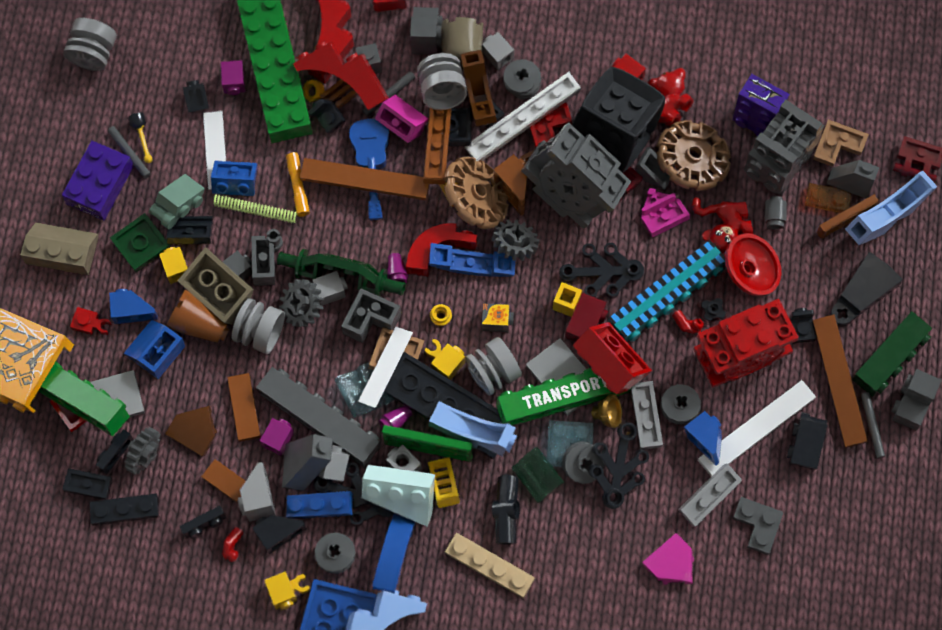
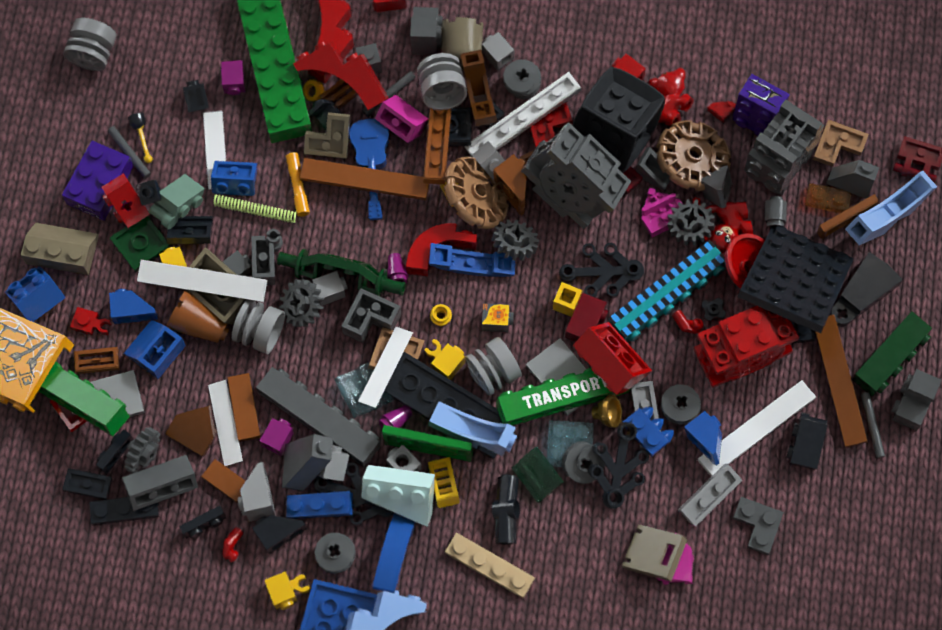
(34, 294): none -> blue slope
(98, 368): none -> dark orange tile
(118, 191): none -> red brick
(149, 192): none -> black bracket
(160, 482): none -> dark grey brick
(202, 280): none -> white tile
(225, 423): none -> white sticker
(333, 142): none -> dark tan plate
(488, 158): none -> light grey brick
(649, 431): none -> blue plate
(649, 549): none -> dark tan container
(698, 227): none -> dark grey gear
(718, 186): none -> dark grey slope
(721, 110): none -> red tile
(796, 278): none -> black plate

